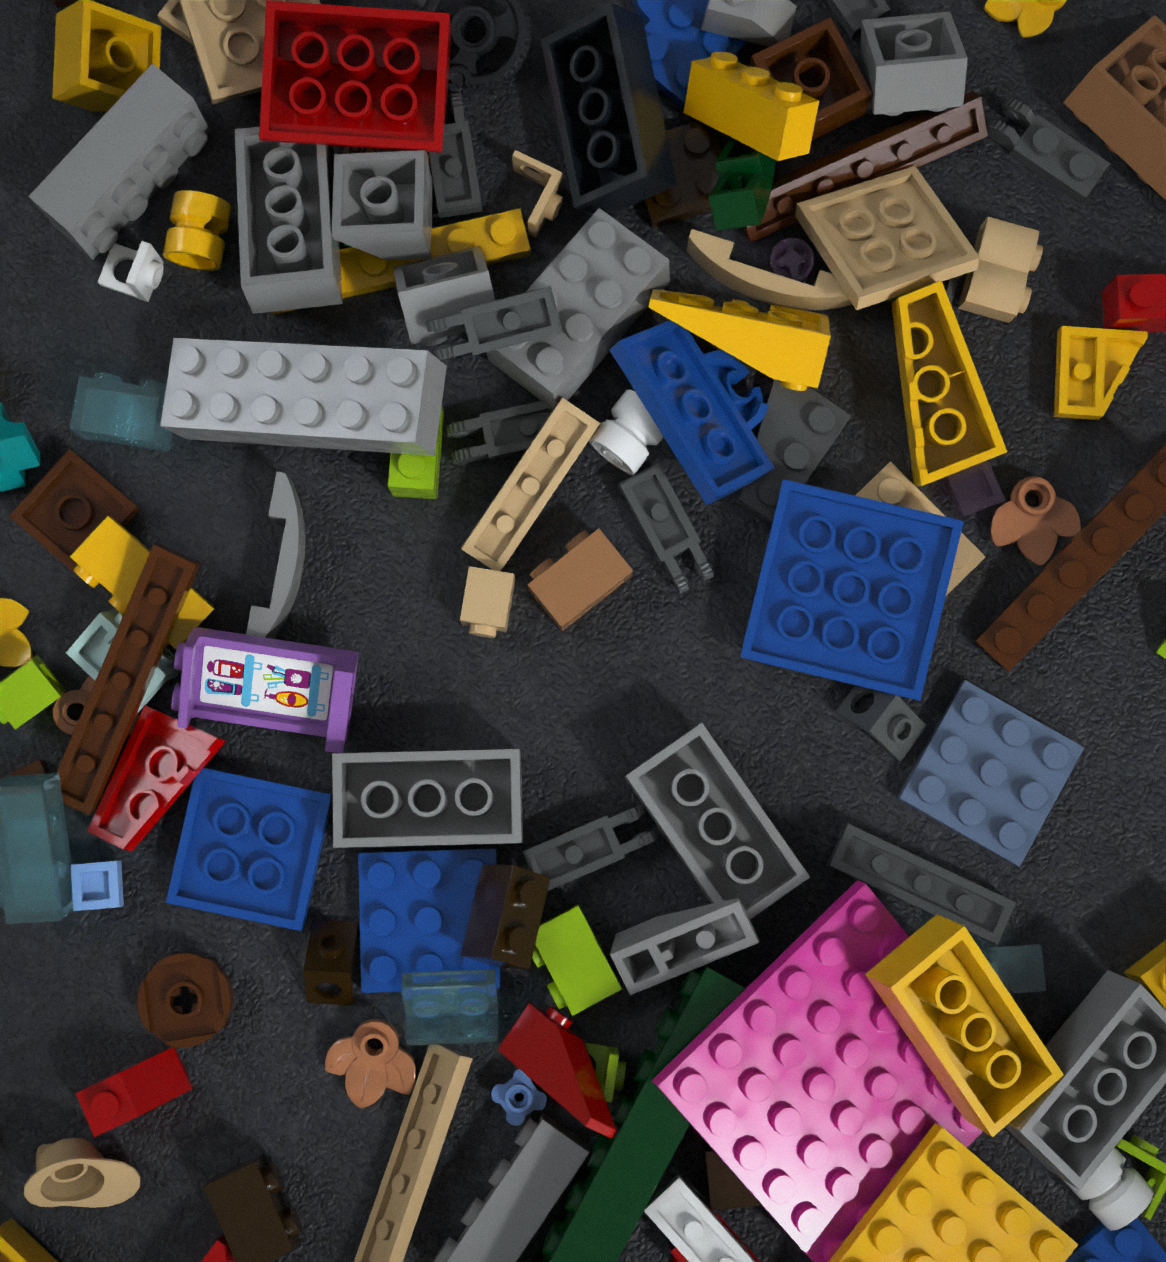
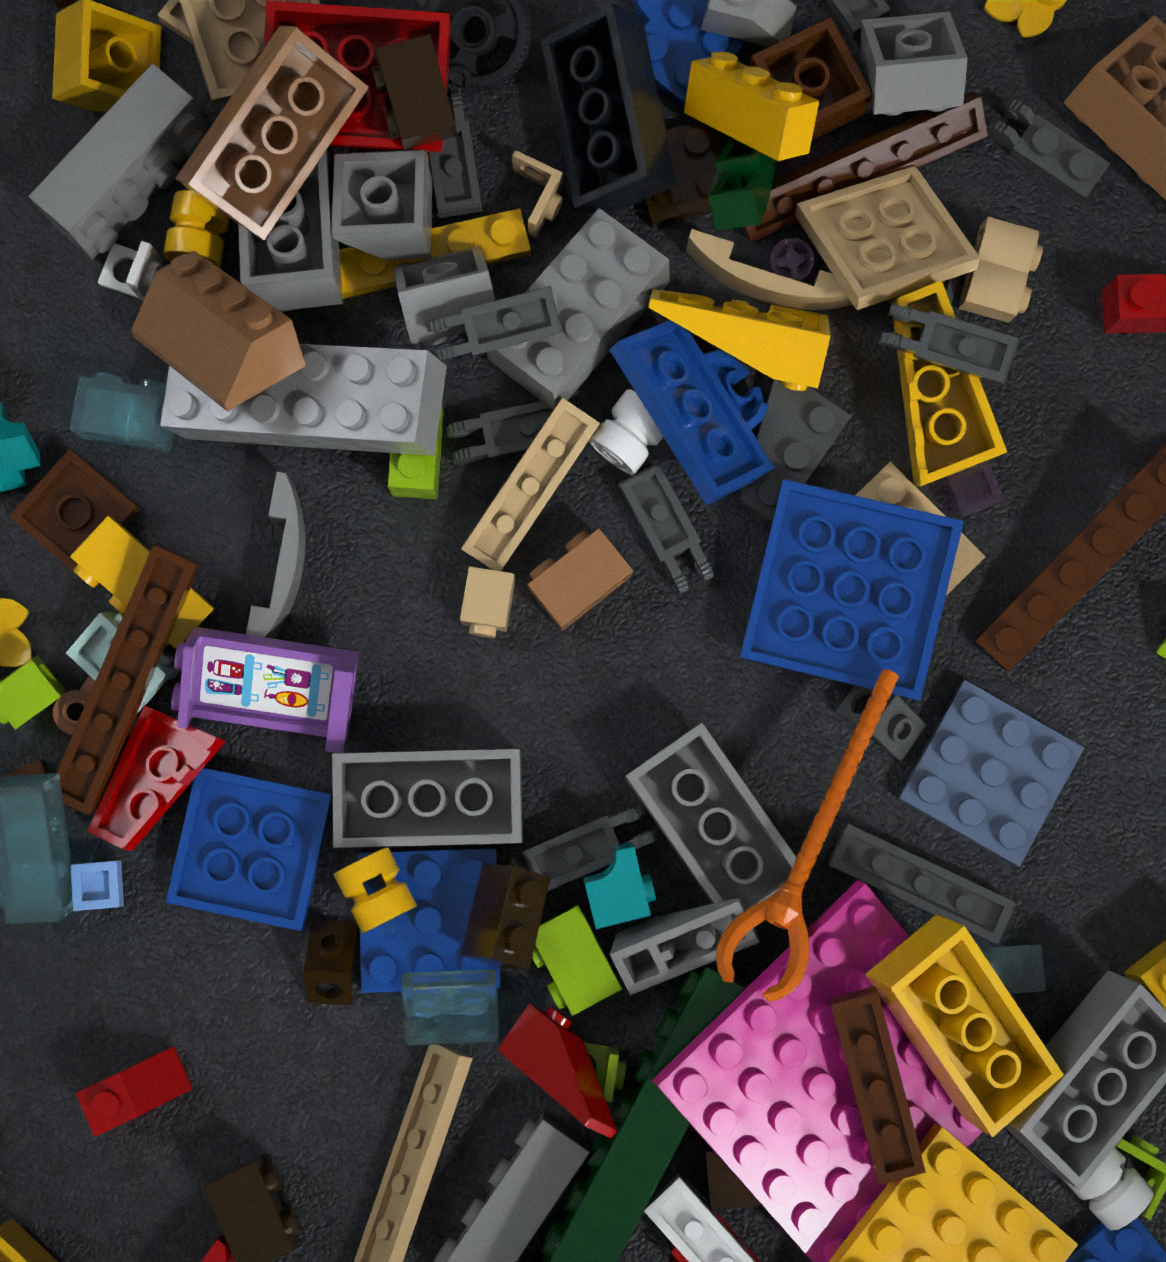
(79, 1176): tan piece -> none
(170, 1021): reddish brown plate -> none
(216, 331): none -> medium nougat slope
(272, 131): none -> medium nougat slope
(370, 1069): nougat plate -> none
(382, 905): none -> yellow wheel
(415, 91): none -> dark brown brick
(517, 1110): medium blue plate -> none
(620, 890): none -> teal brick
(785, 905): none -> orange piece
(877, 1085): none -> reddish brown plate
(955, 344): none -> dark grey hinge
(1034, 527): nougat plate -> none
(1091, 368): yellow wing -> none

